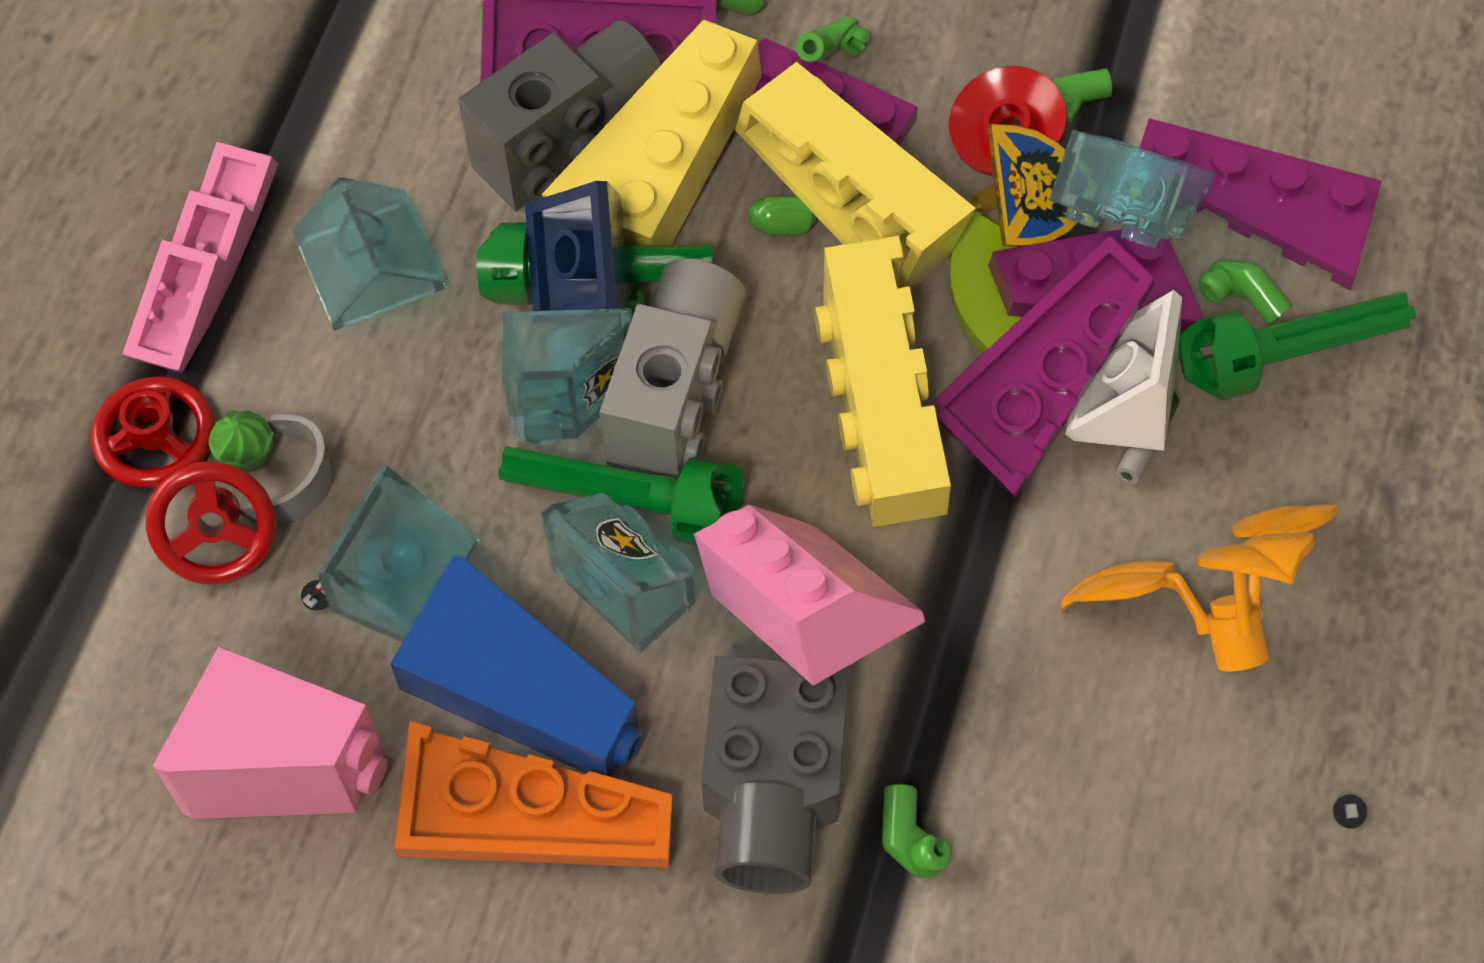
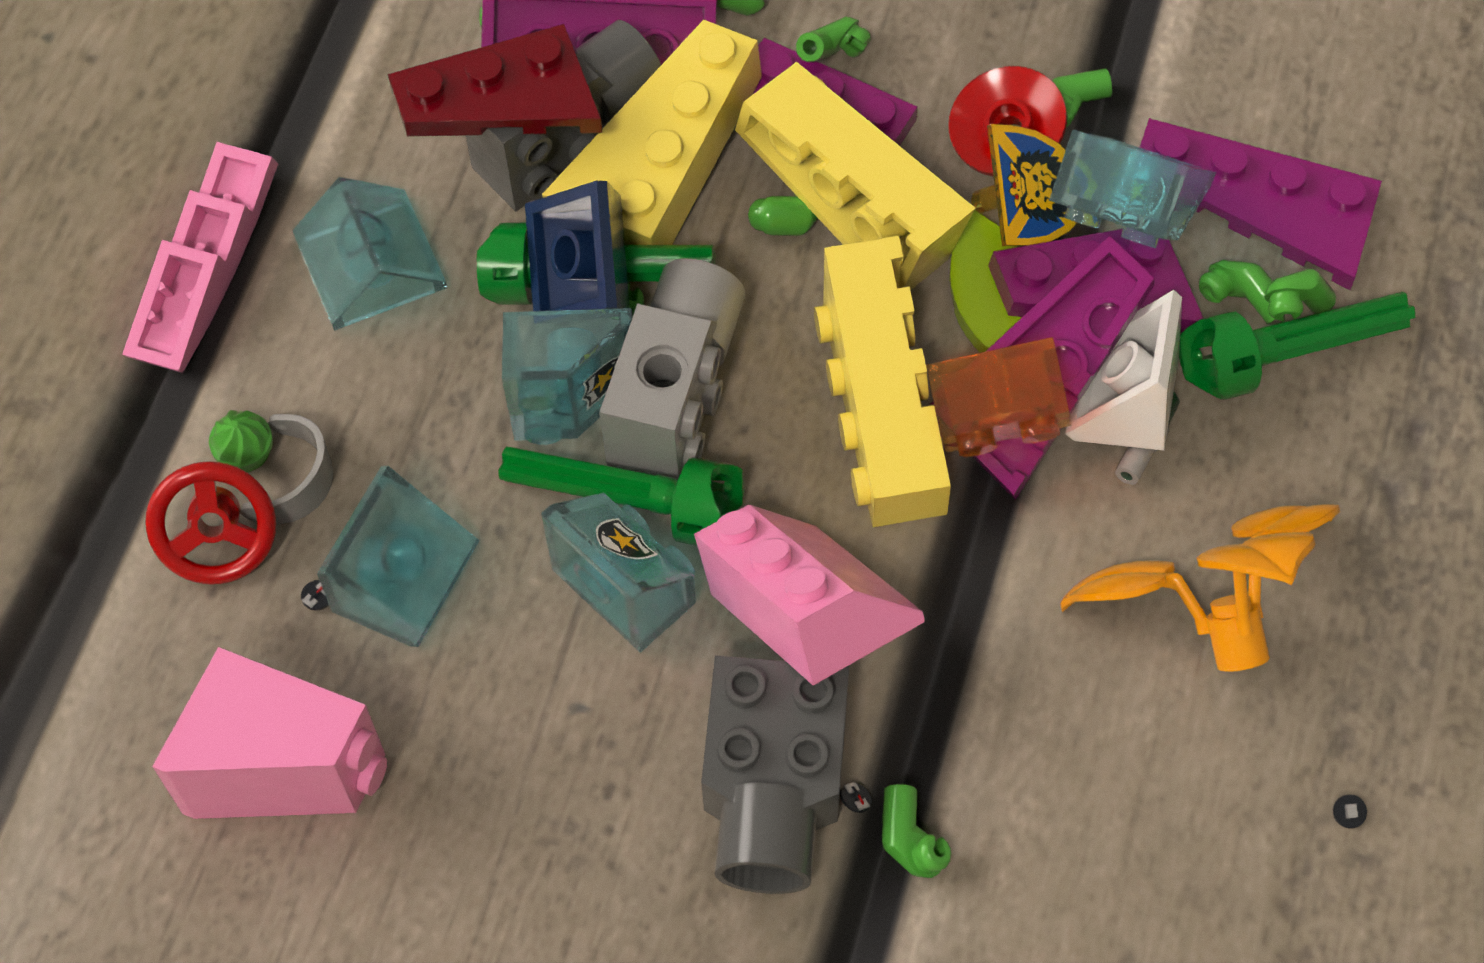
(142, 404): red piece -> none
(505, 807): orange wing -> none
(507, 84): none -> dark red wing
(513, 676): blue slope -> none
(855, 797): none -> black piece
(999, 397): none -> clear orange brick
(1290, 290): none -> bright green arm

